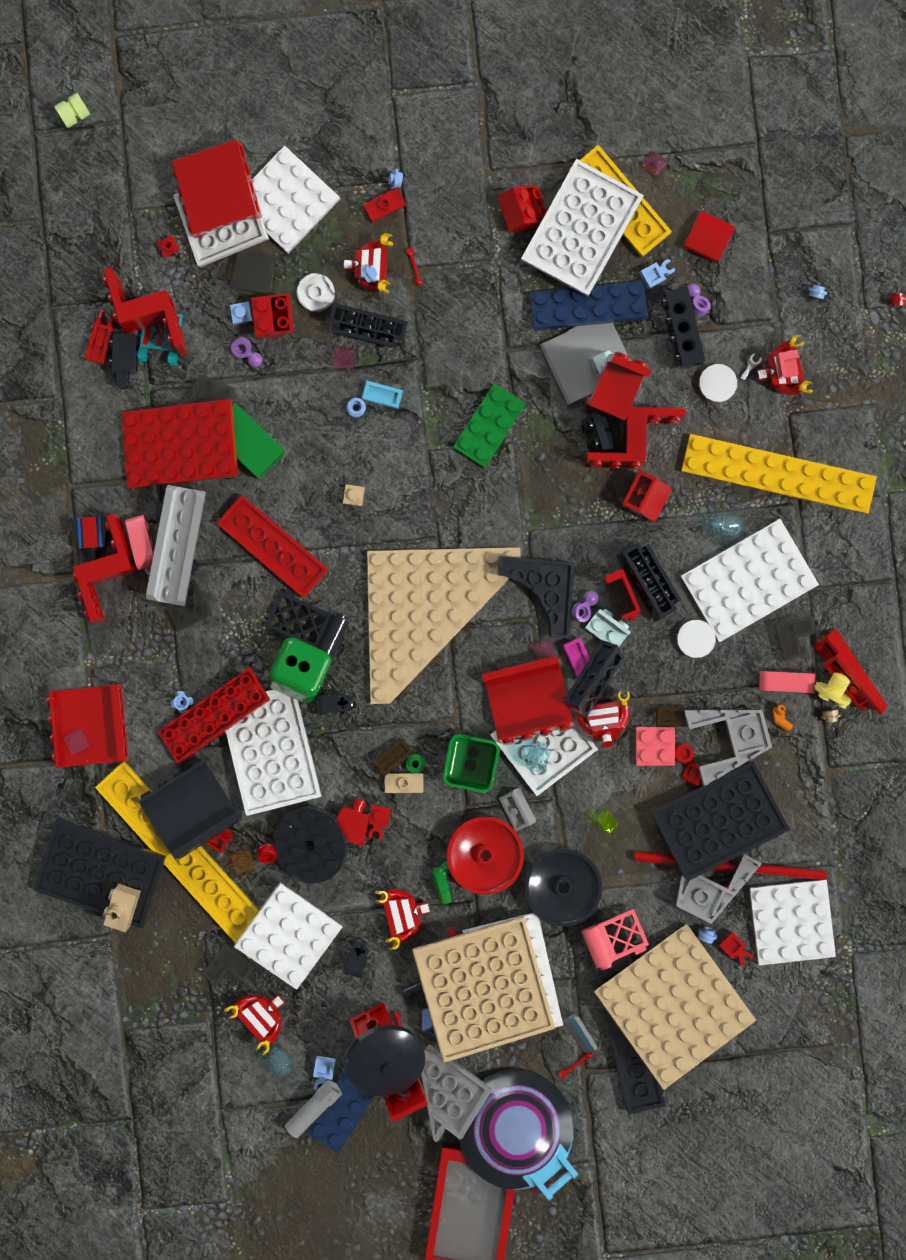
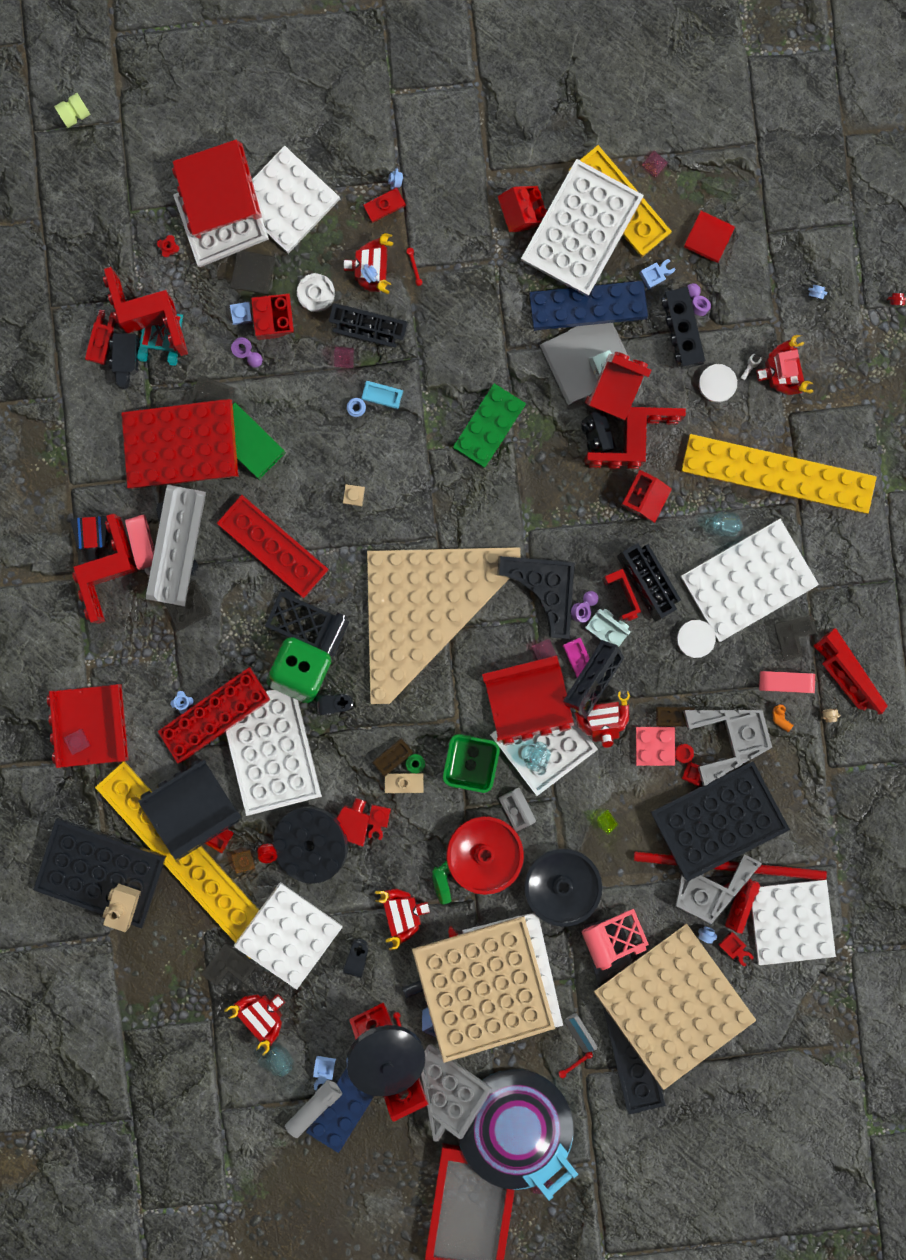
(742, 905): none -> red hinge
(835, 690): light yellow plate -> none

